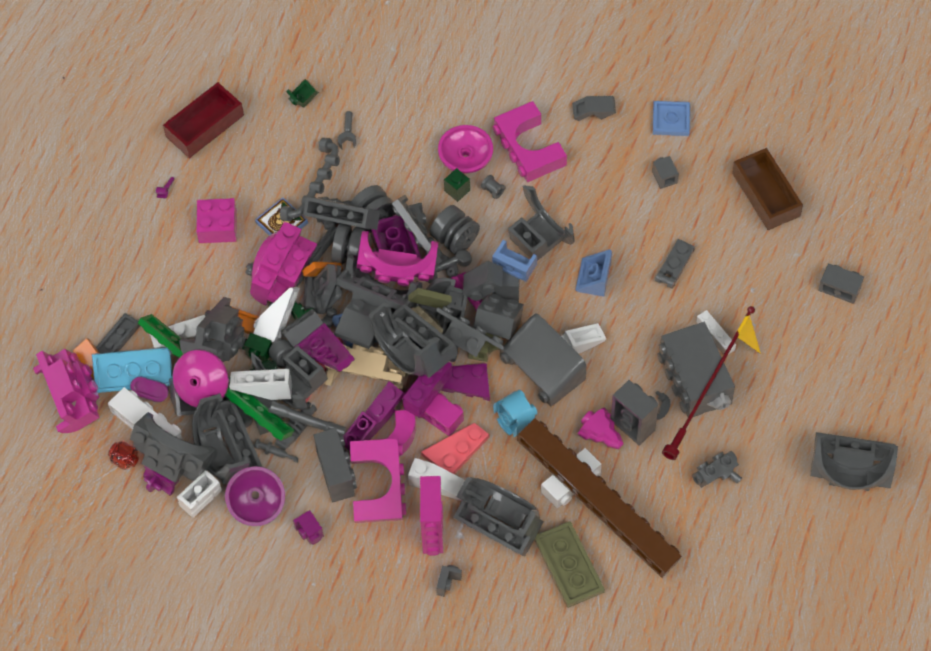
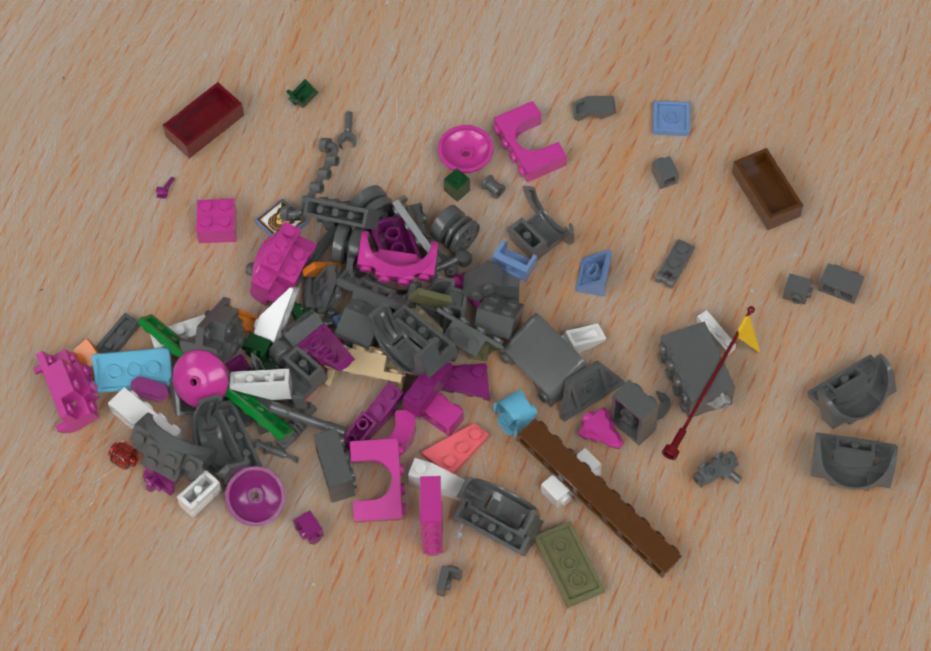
(237, 364): none -> magenta tile
(587, 388): none -> dark grey wing
(797, 289): none -> dark grey brick
(848, 394): none -> dark grey piece

